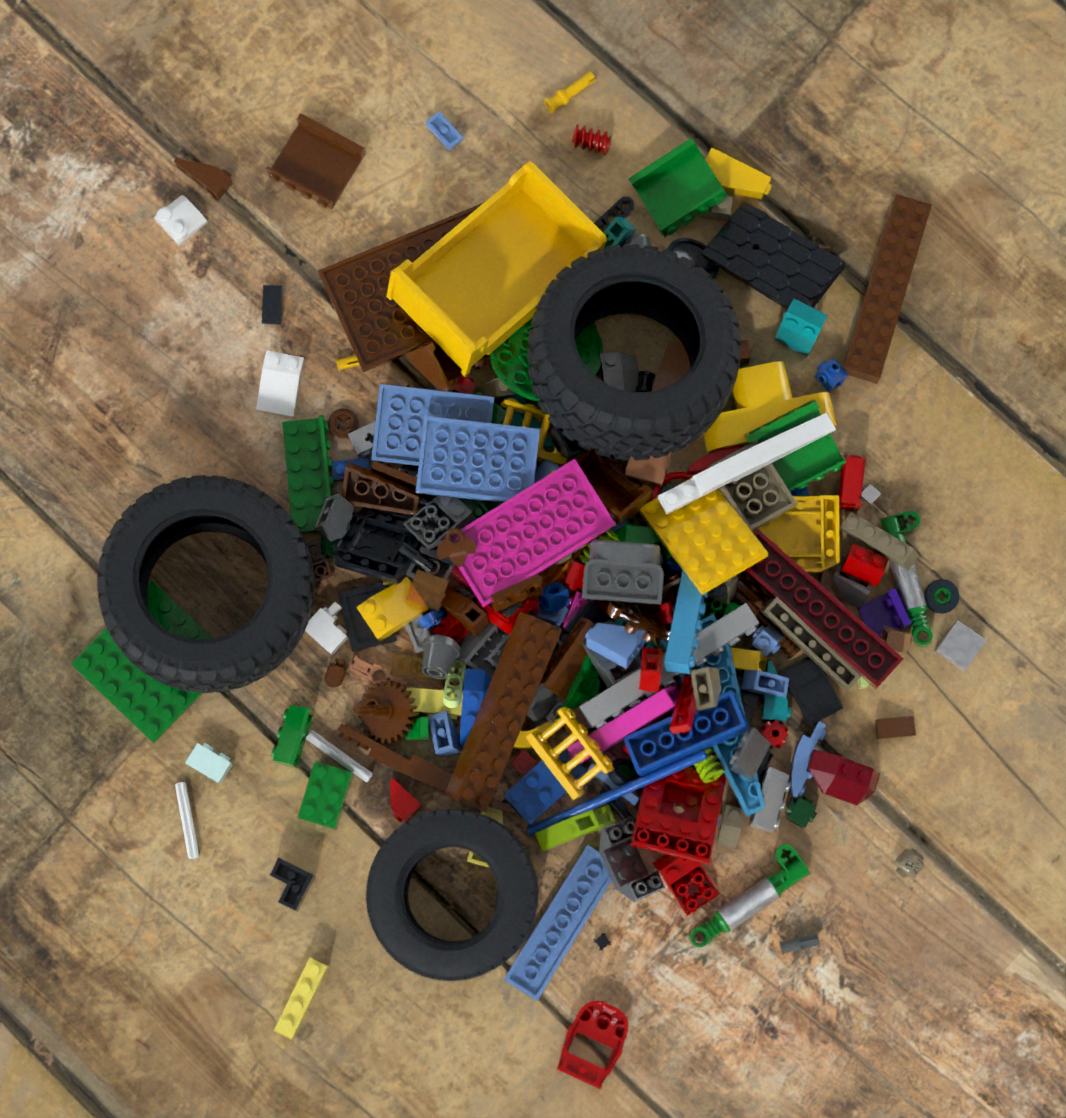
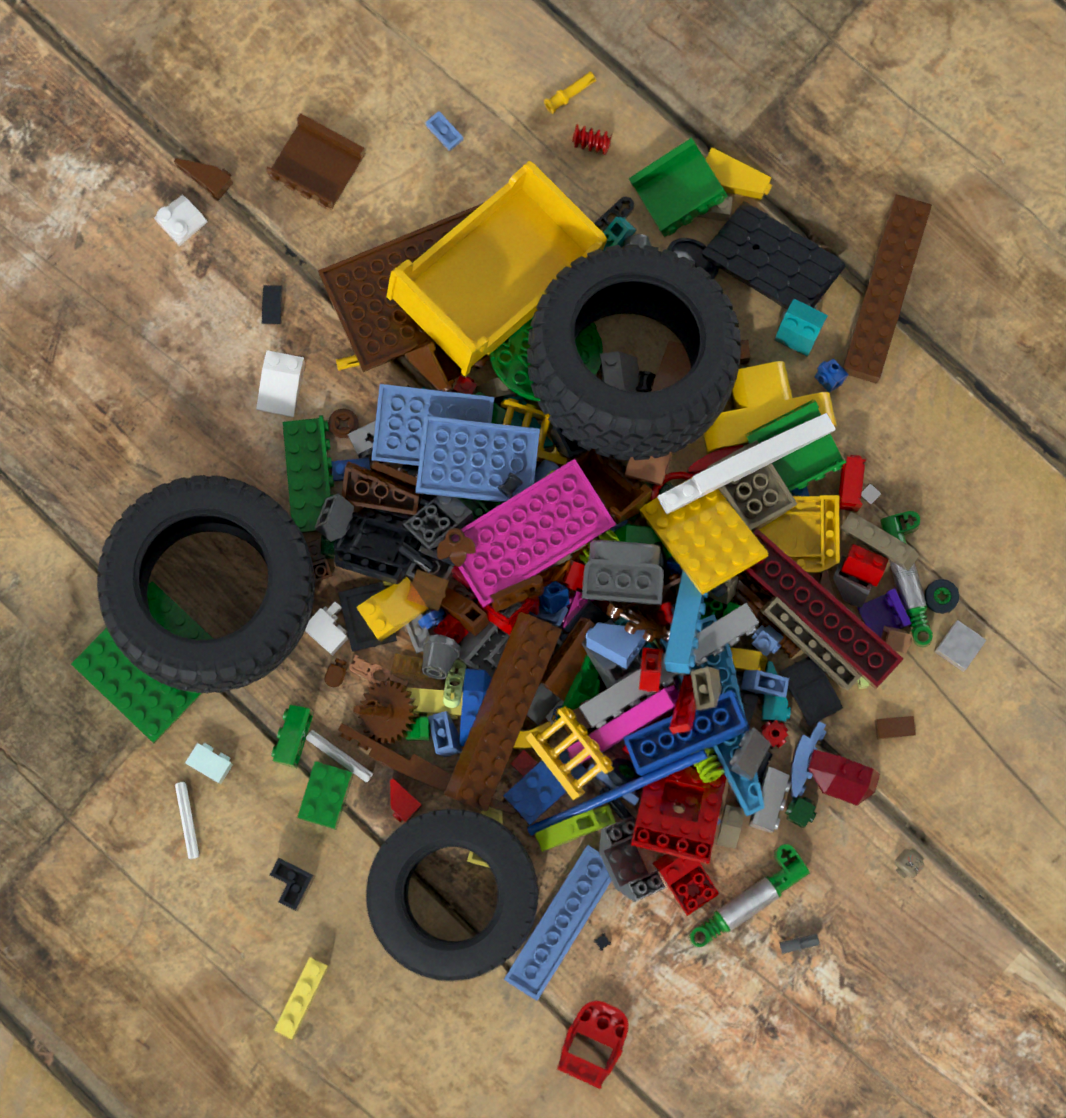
(510, 485): none -> black bush

